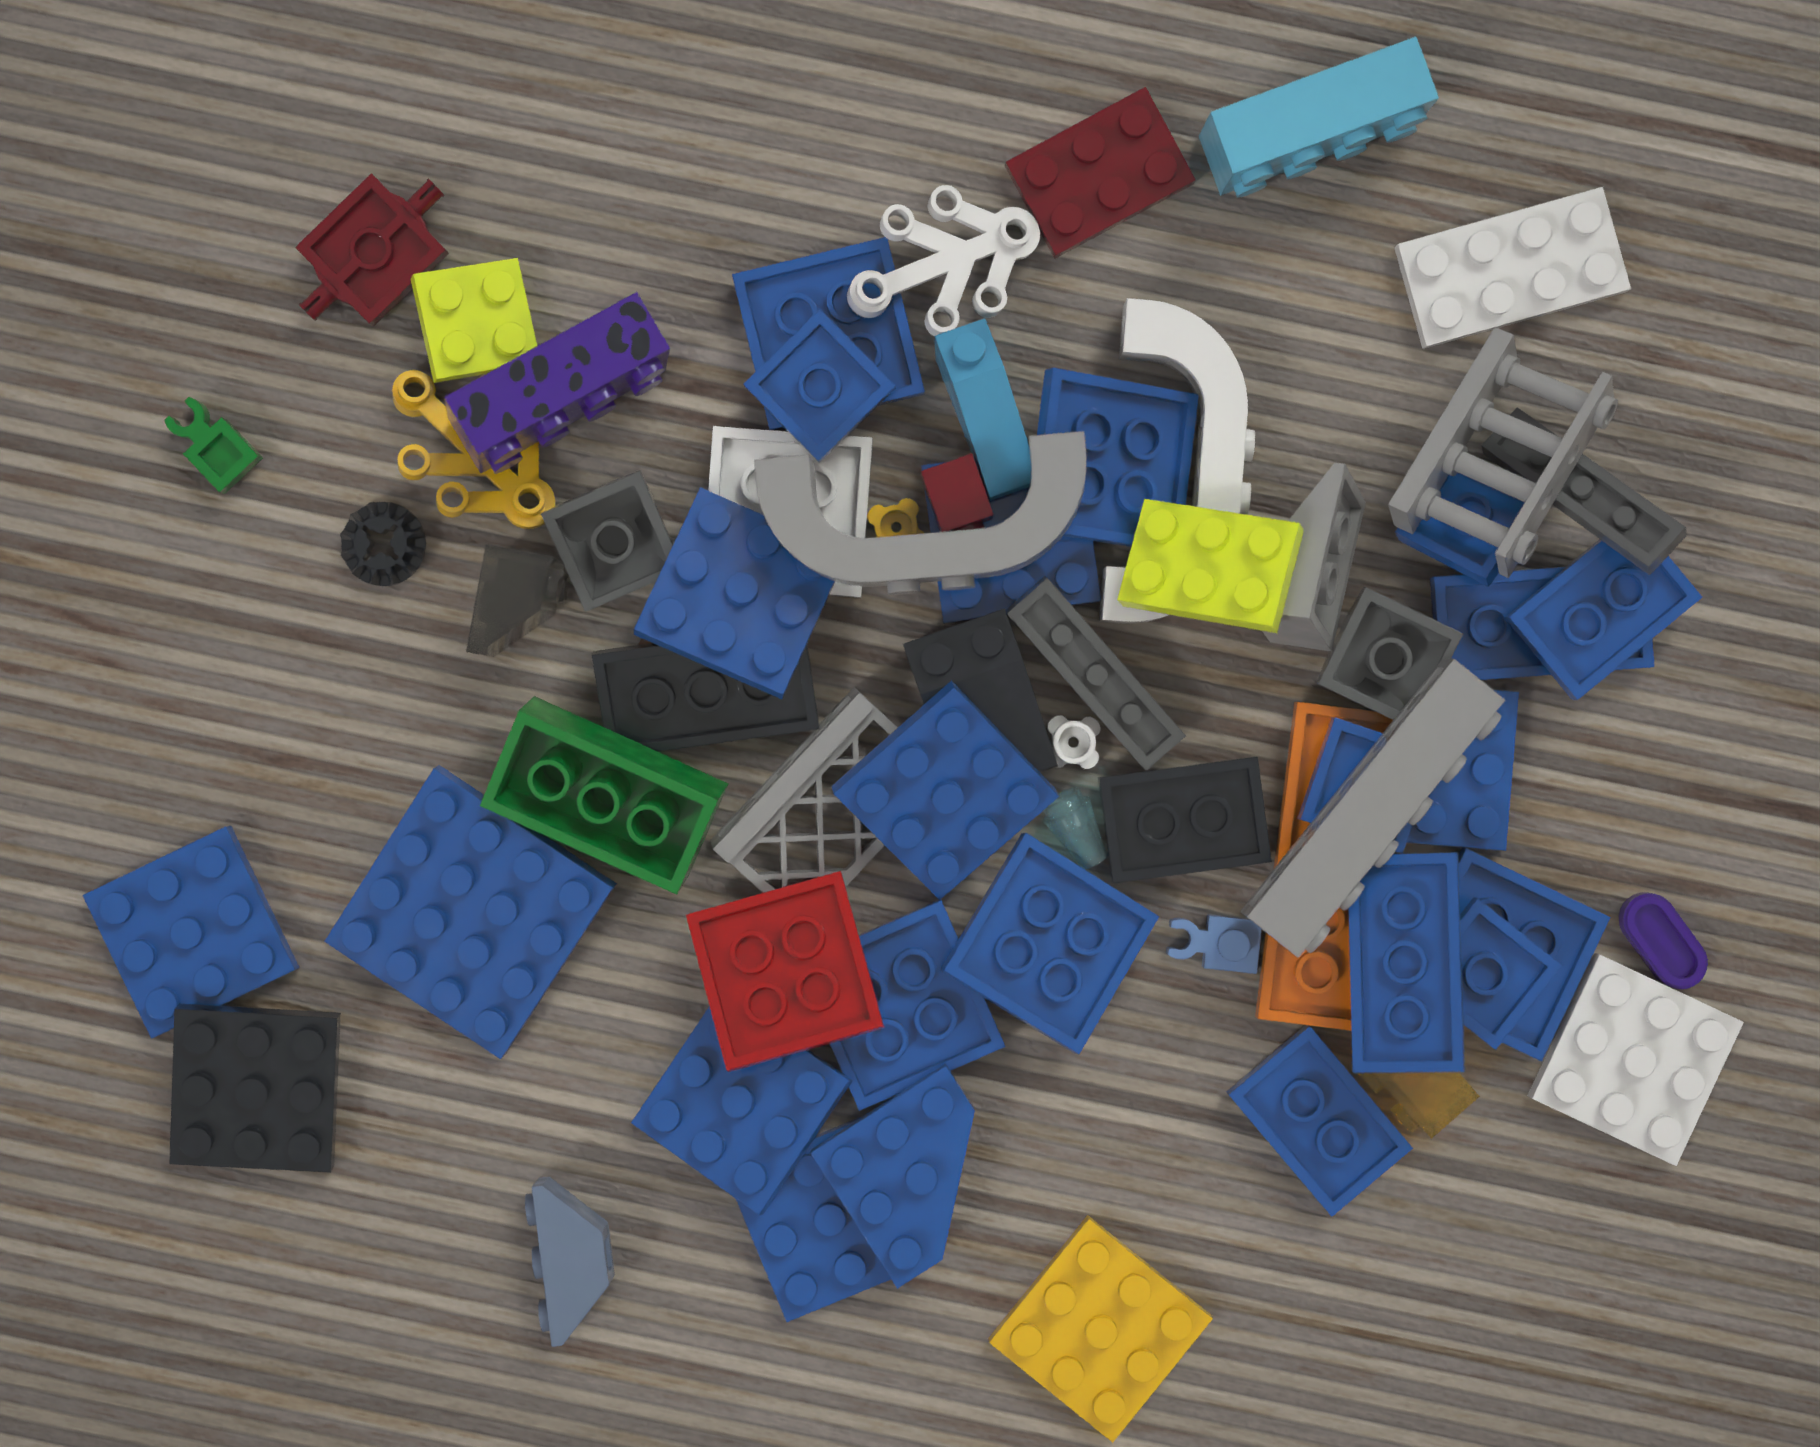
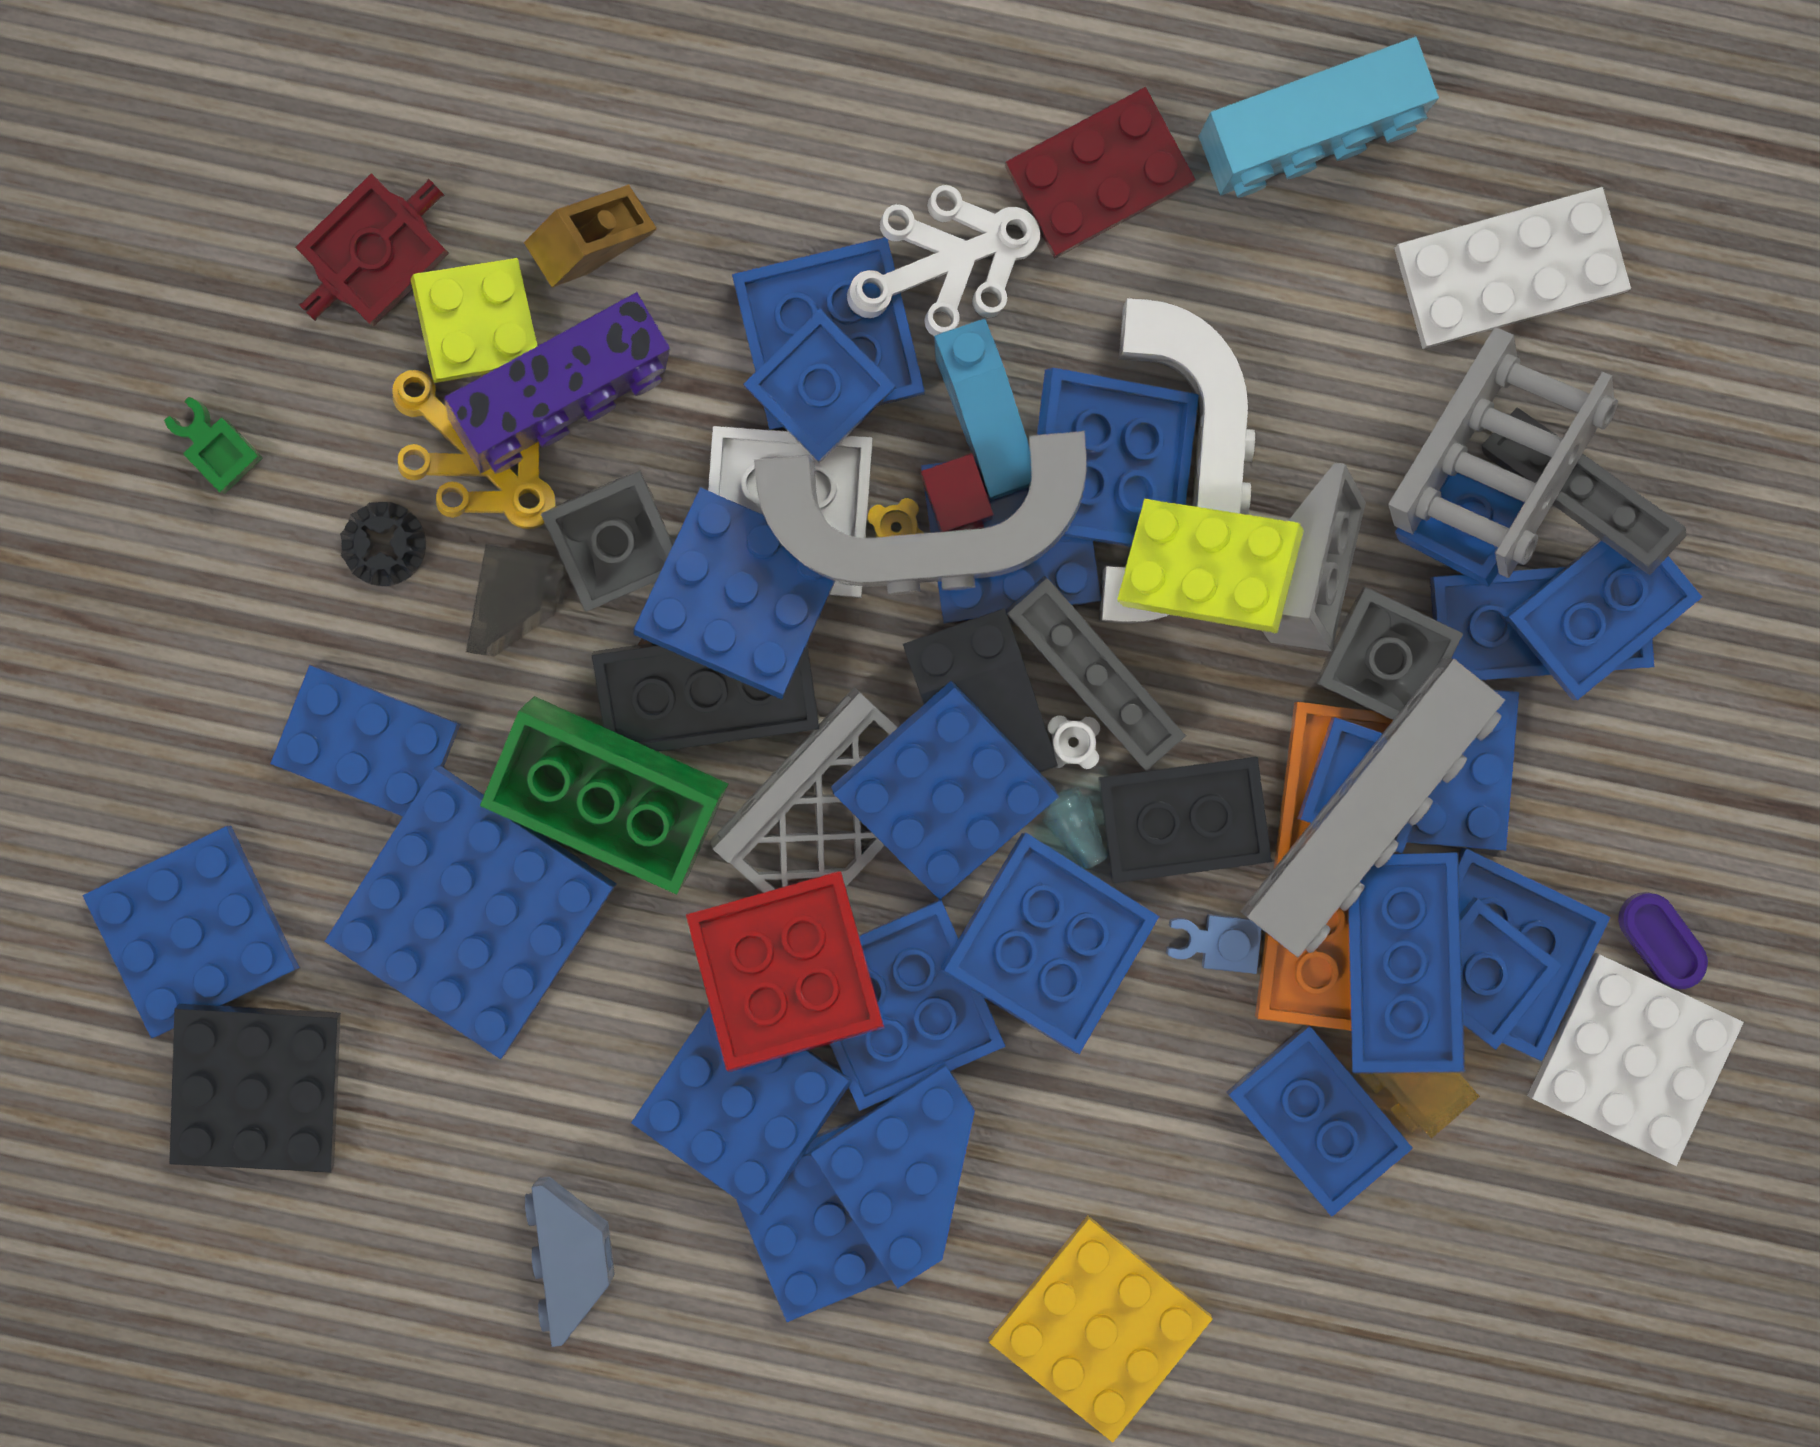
(362, 741): none -> blue plate
(588, 234): none -> pearl gold slope

